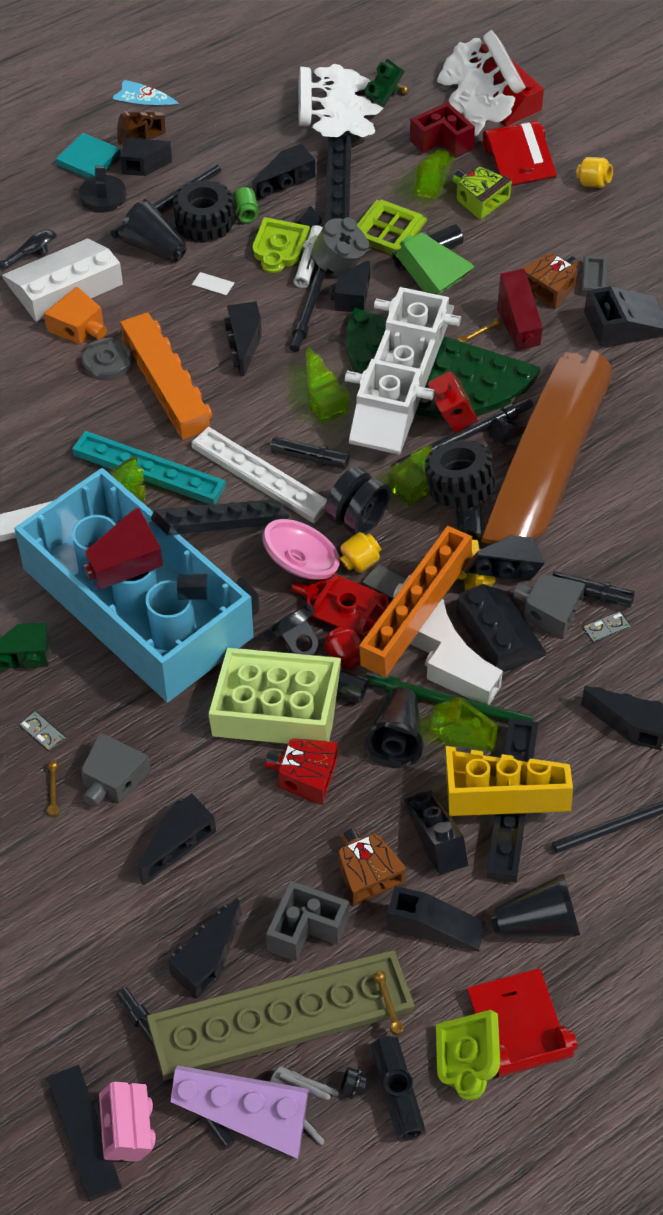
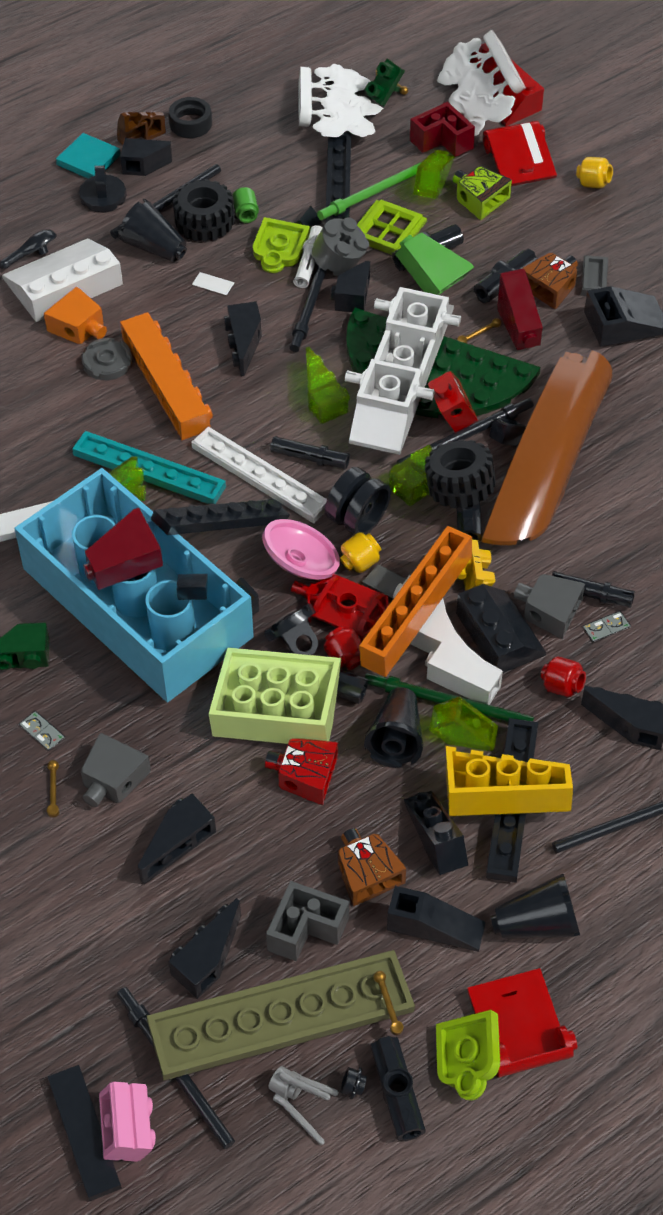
(142, 94): medium azure sticker -> none
(189, 106): none -> black tyre
(250, 1106): lavender wing -> none
(284, 171): black slope -> none
(339, 206): none -> bright green bar
(488, 287): none -> black piece
(510, 558): black slope -> none
(563, 676): none -> red head

